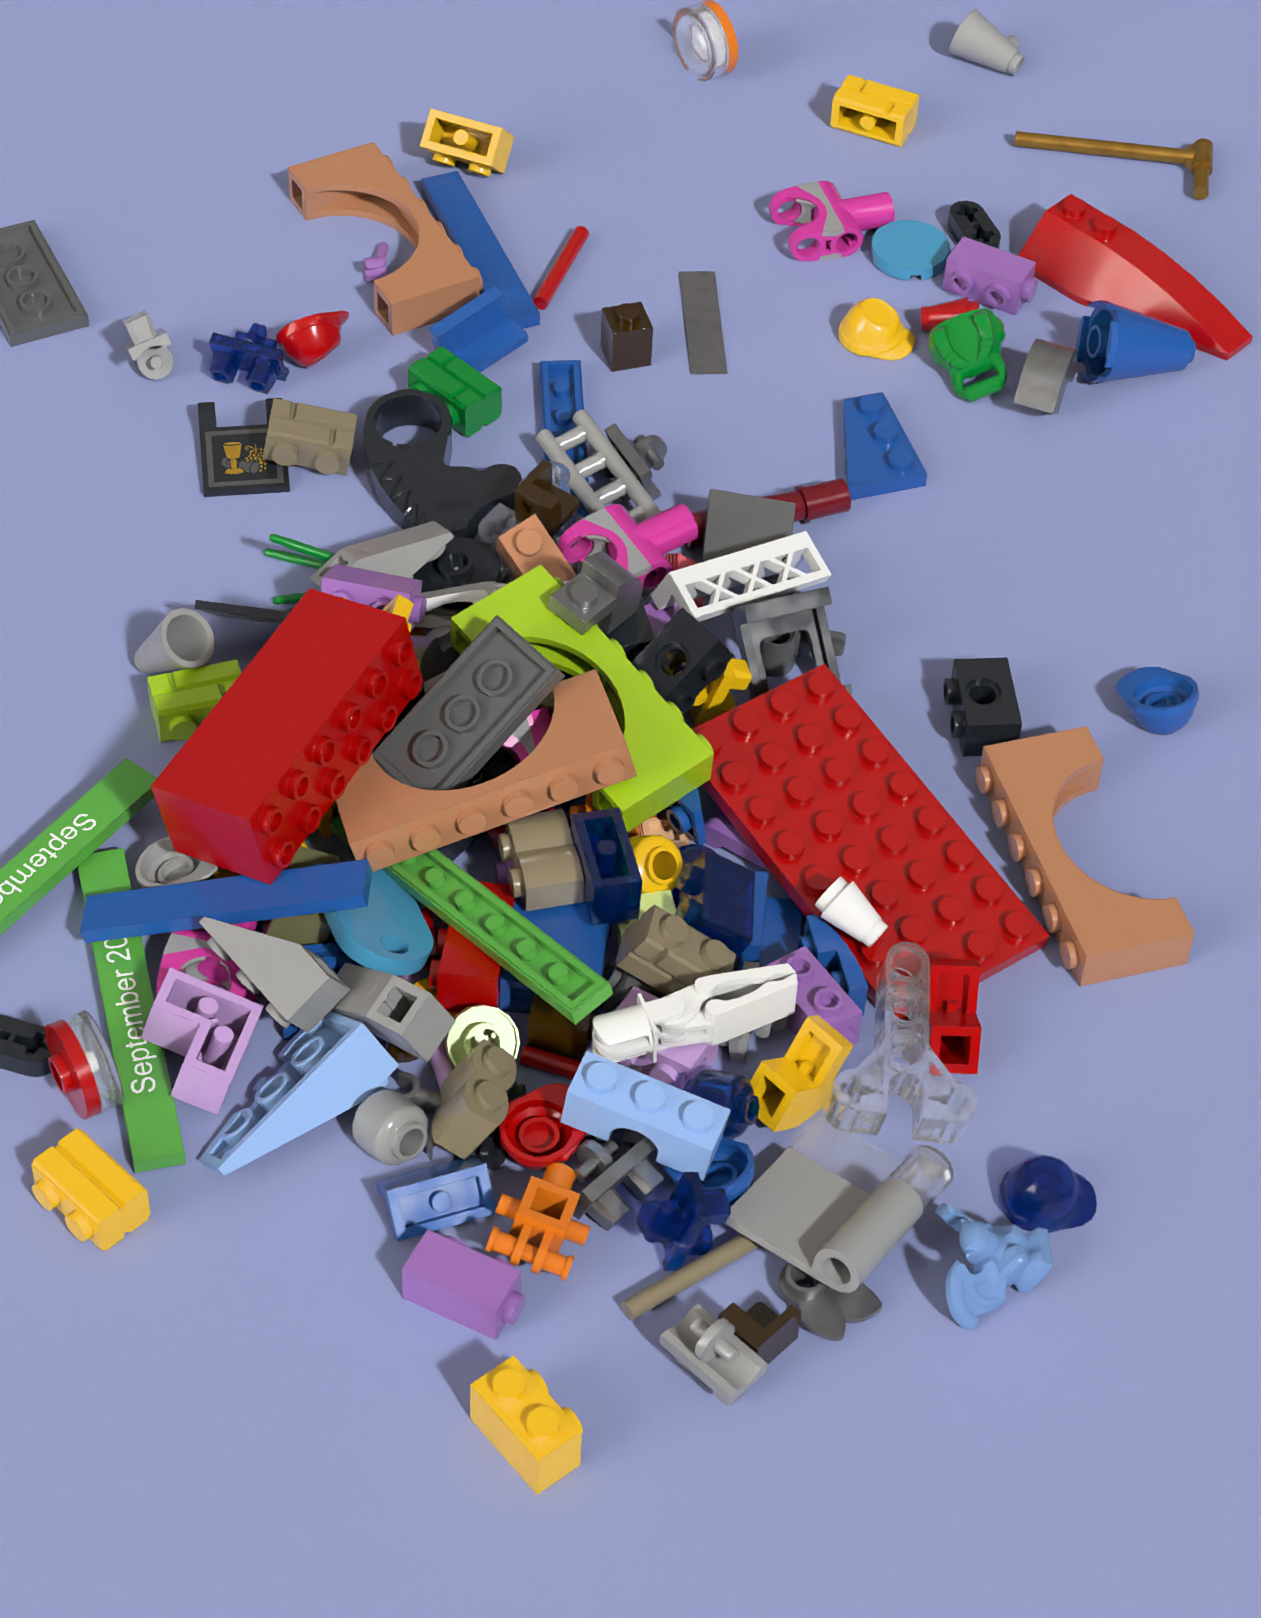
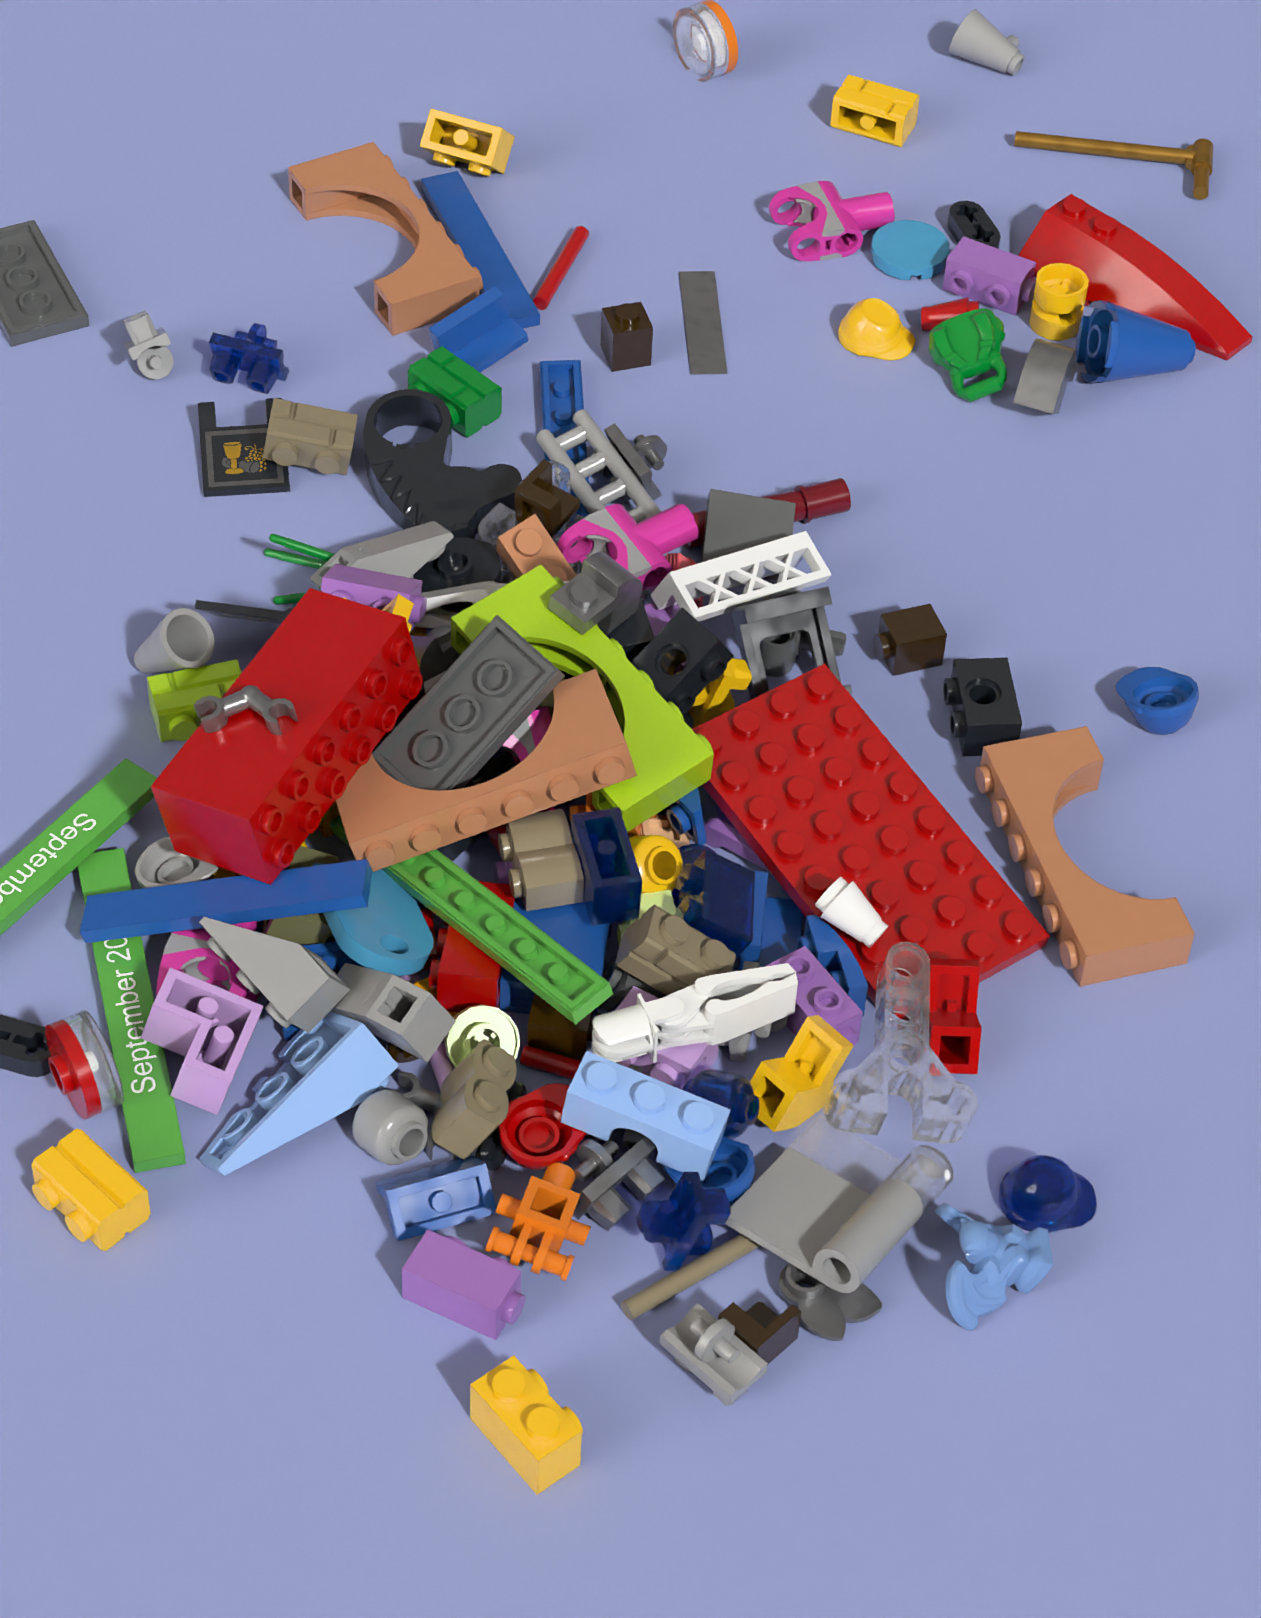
(237, 702): none -> flat silver arm
(312, 337): red hat -> none
(376, 266): medium lavender hand -> none
(877, 449): blue wing -> none
(910, 639): none -> dark brown brick
(1058, 301): none -> yellow wheel

